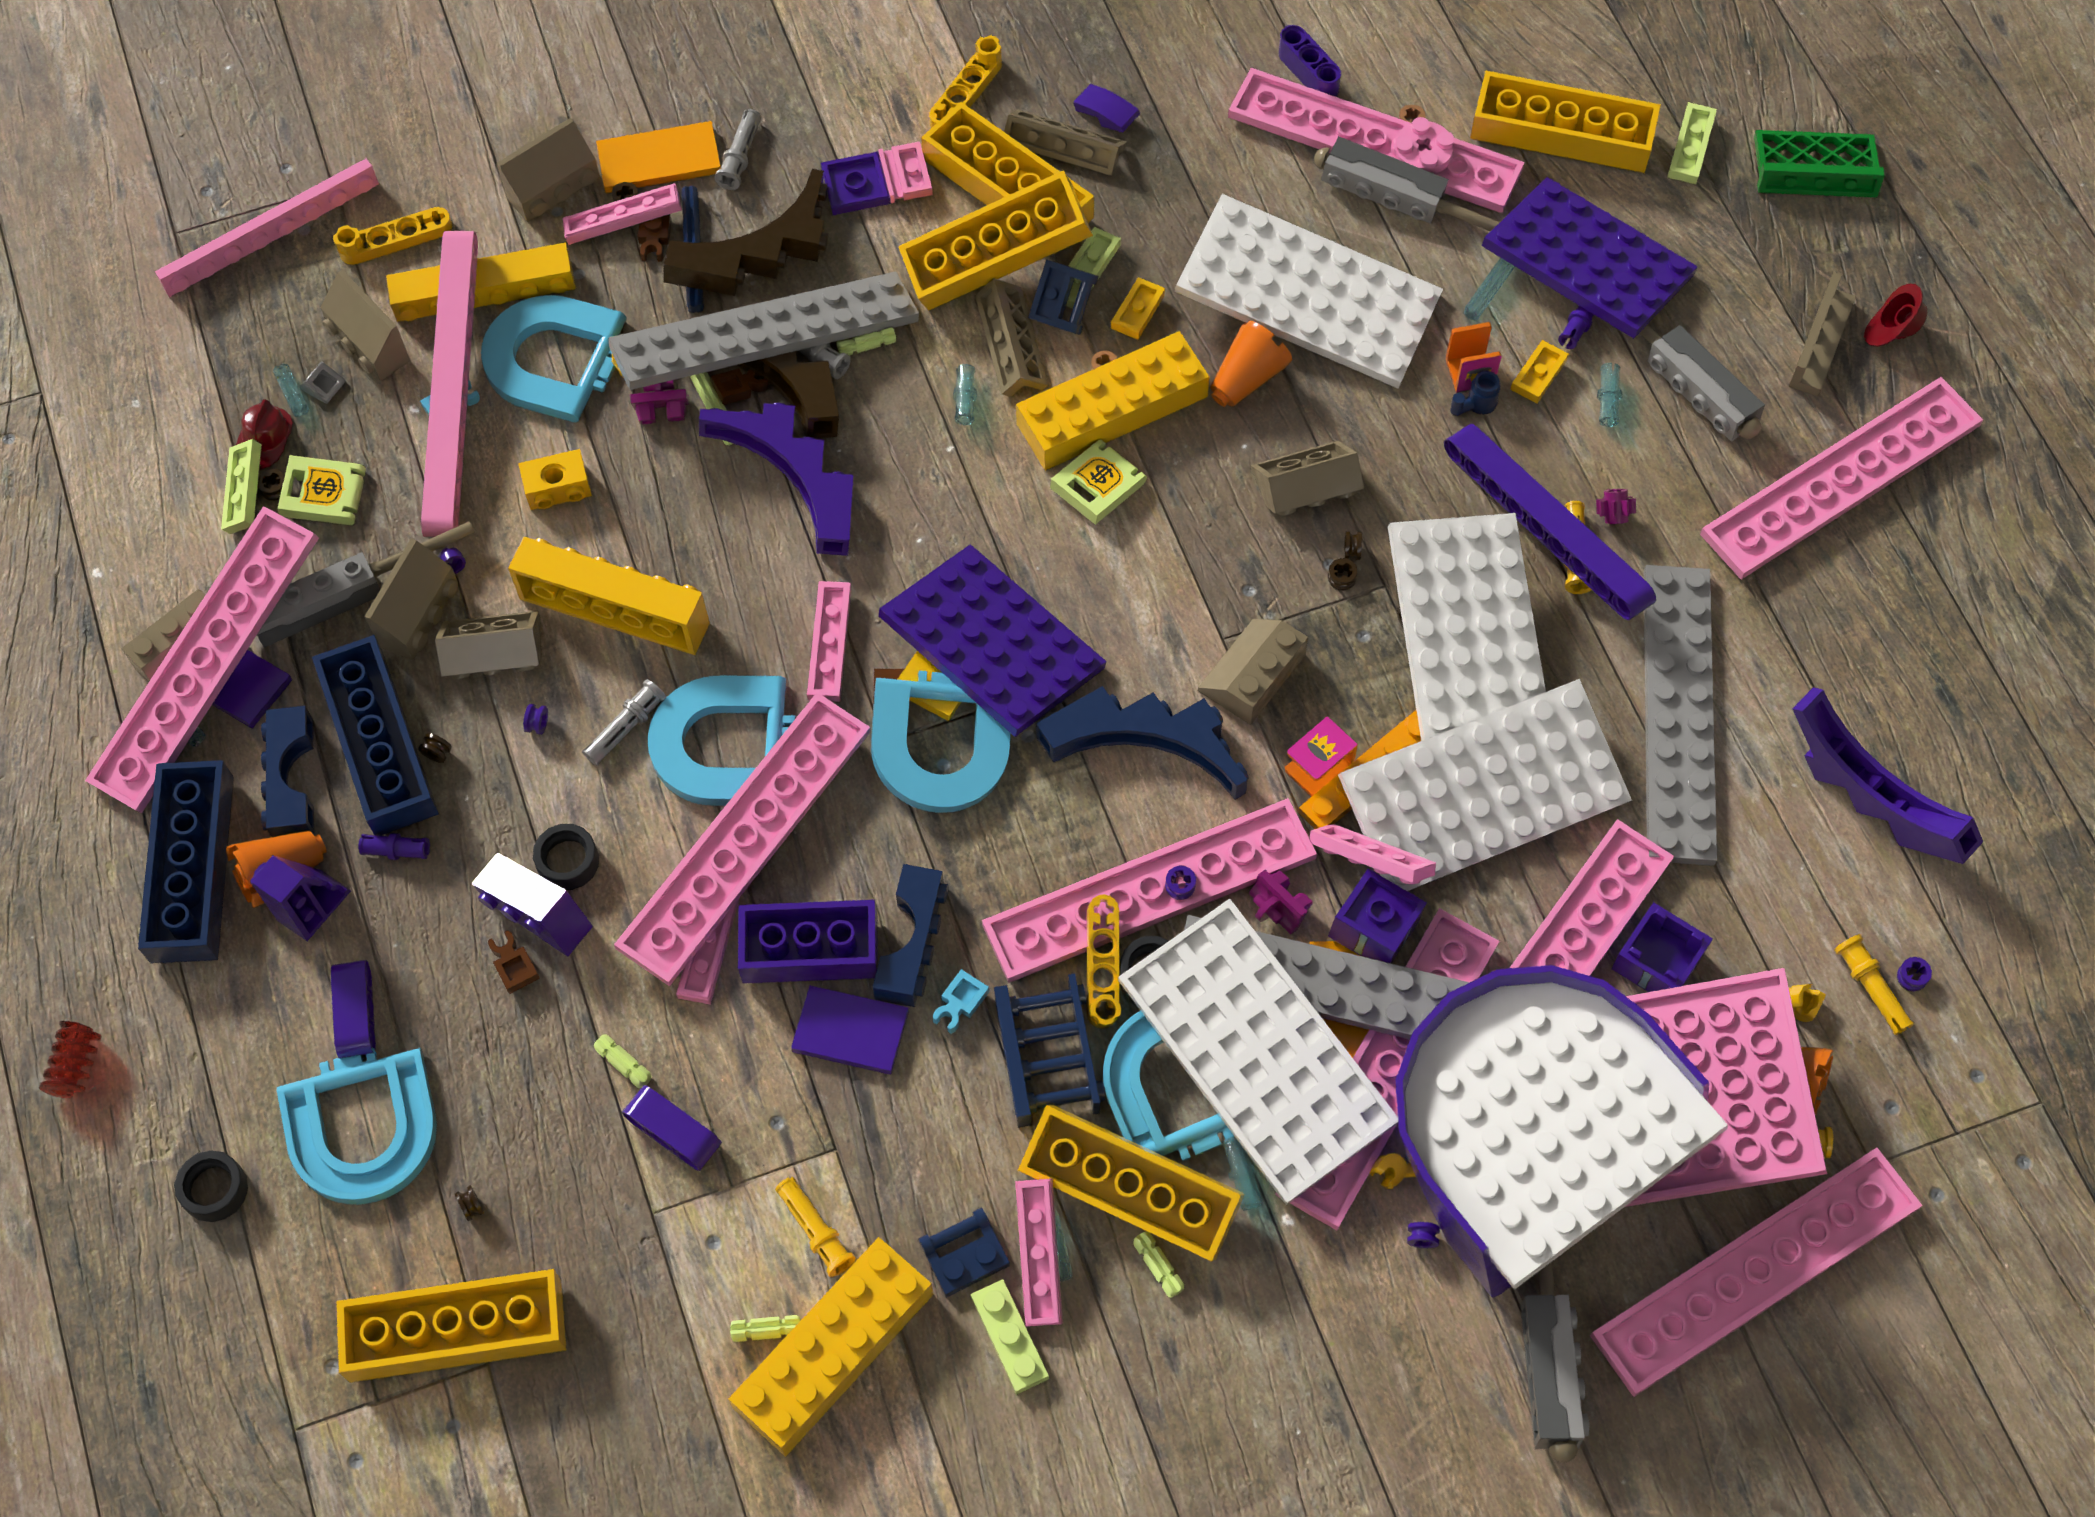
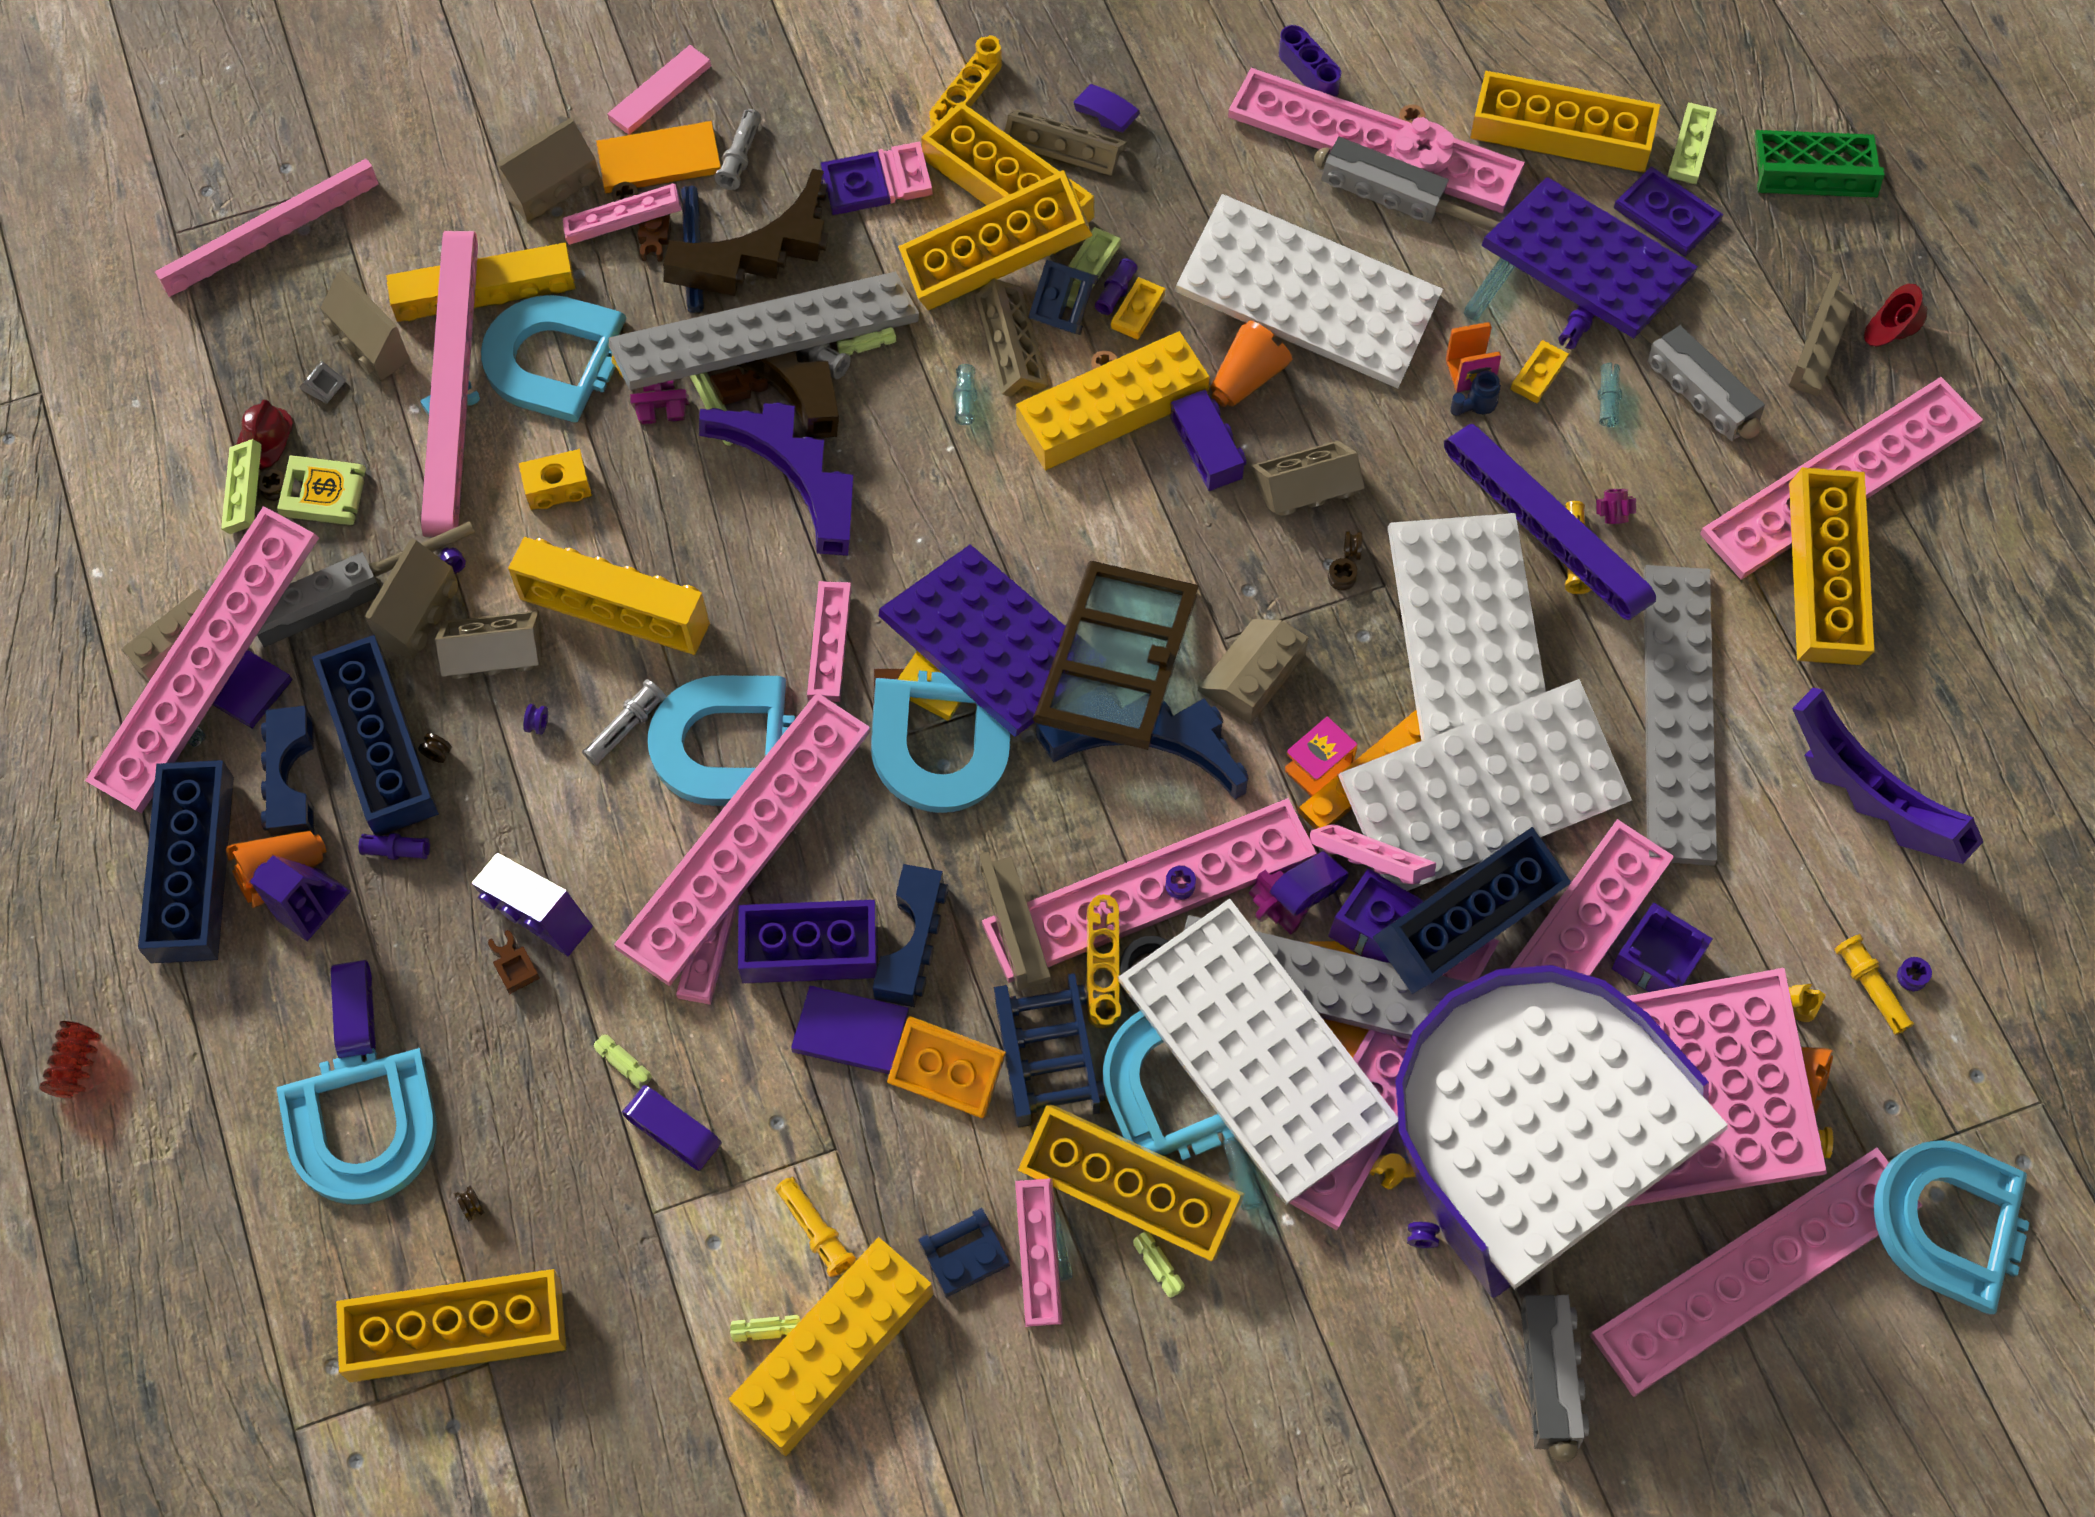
(190, 1171): black tyre -> none
(291, 390): clear light blue axle -> none
(350, 240): yellow beam -> none
(560, 834): black tyre -> none
(659, 89): none -> bright pink tile
(946, 1067): none -> light orange tile
(962, 997): medium azure plate -> none
(1009, 1336): yellowish green plate -> none
(1014, 921): none -> dark tan fence
(1103, 475): yellowish green container -> none
(1116, 286): none -> dark purple pin
(1117, 655): none -> door
(1208, 440): none -> dark purple brick
(1309, 883): none -> dark purple beam
(1471, 910): none -> dark blue brick
(1668, 211): none -> dark purple tile
(1831, 566): none -> yellow brick
(1916, 1254): none -> medium azure piece

